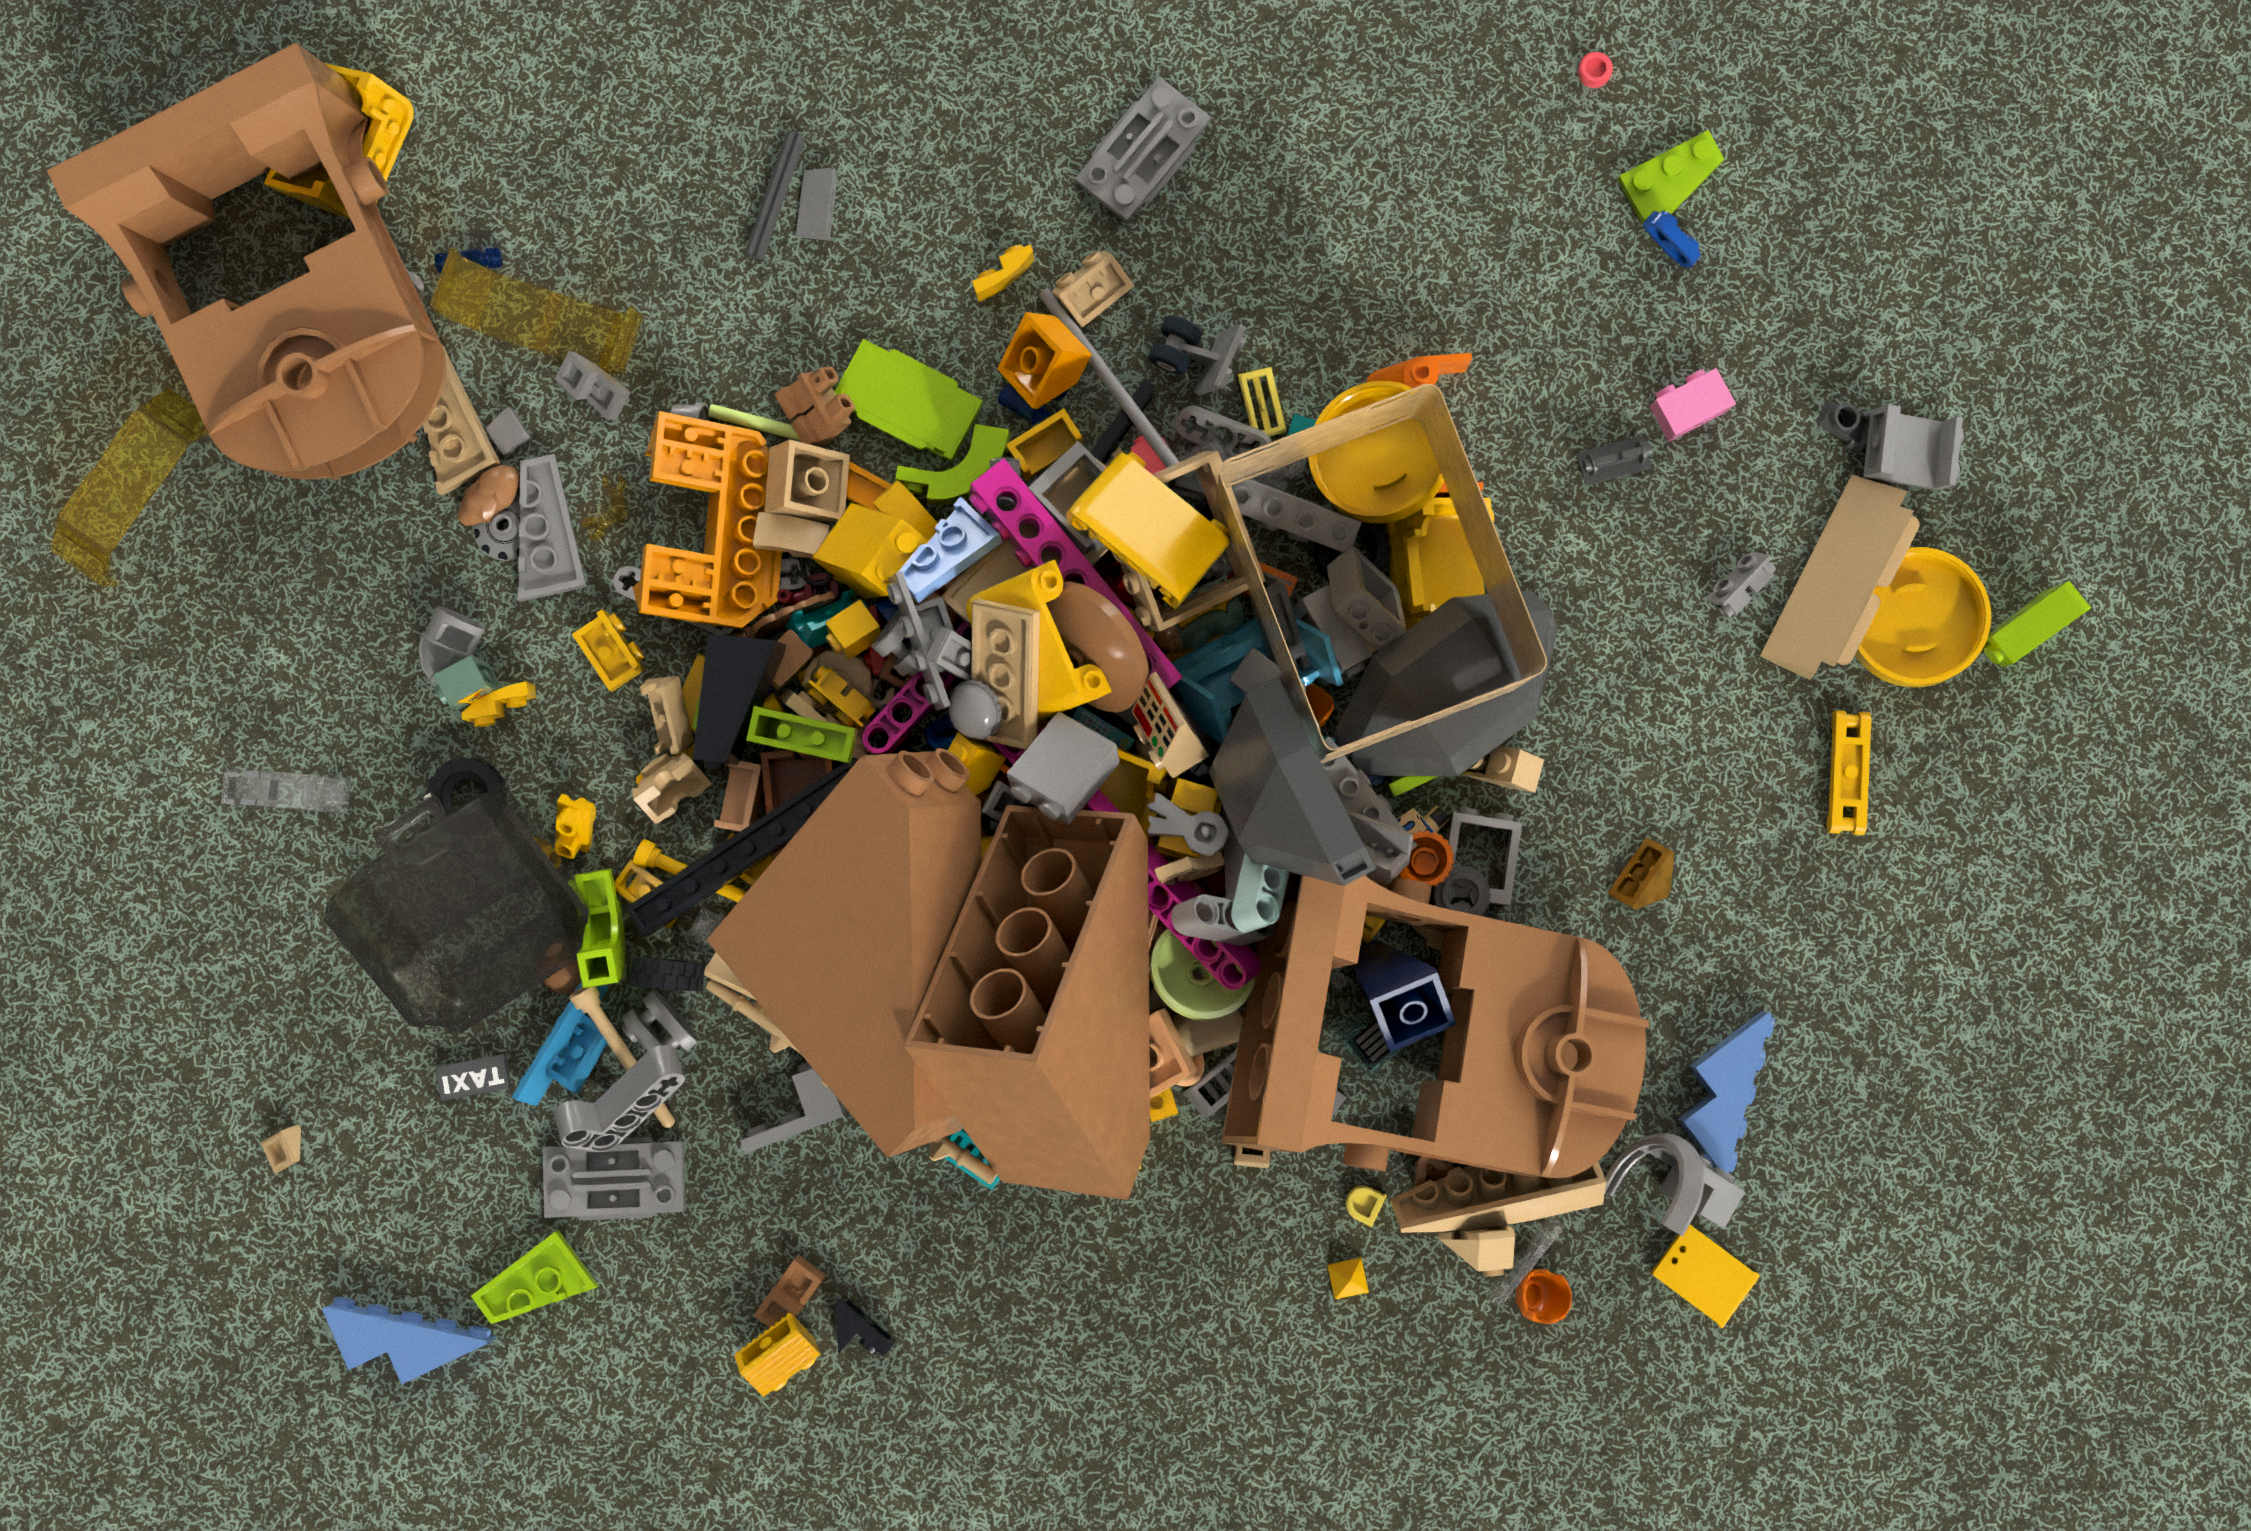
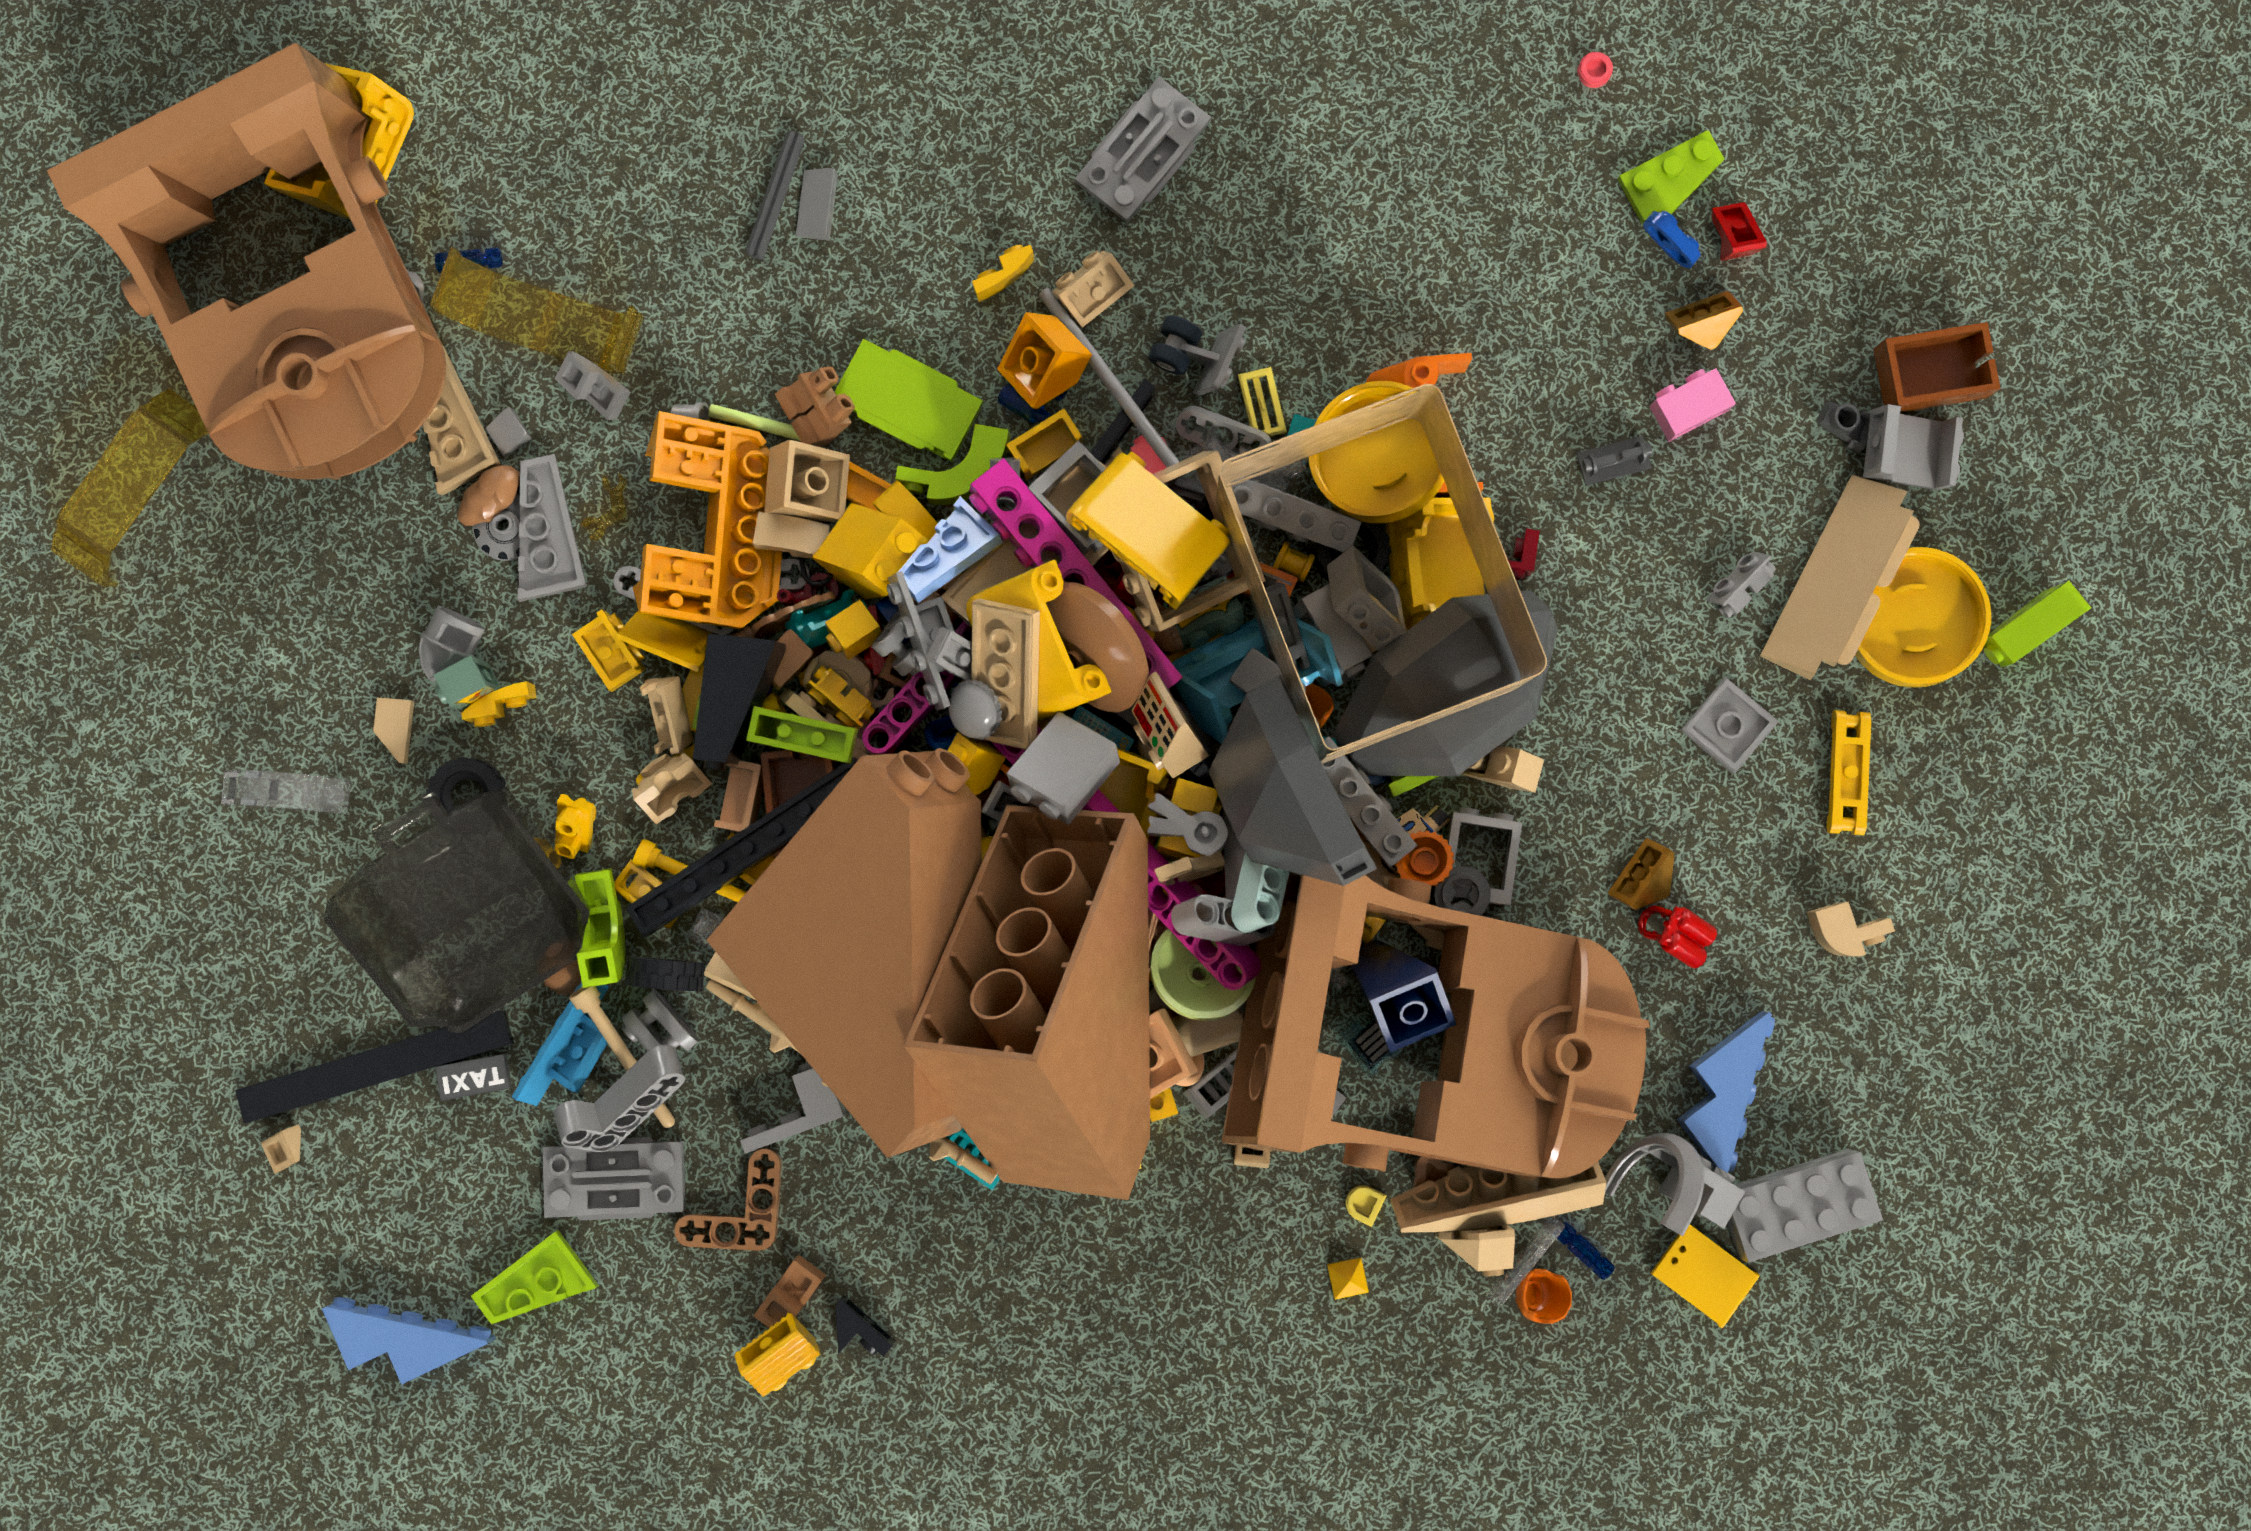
(371, 1067): none -> black tile
(394, 726): none -> tan tile
(667, 639): none -> yellow container
(753, 1214): none -> medium nougat beam
(1293, 562): none -> yellow bush
(1386, 845): light grey bracket -> none
(1525, 550): none -> dark red bracket
(1586, 1252): none -> clear blue axle
(1683, 934): none -> red piece
(1706, 319): none -> pearl gold slope
(1729, 725): none -> light grey tile
(1737, 231): none -> red slope
(1803, 1205): none -> light grey brick
(1838, 933): none -> tan brick
(1936, 367): none -> dark orange piece

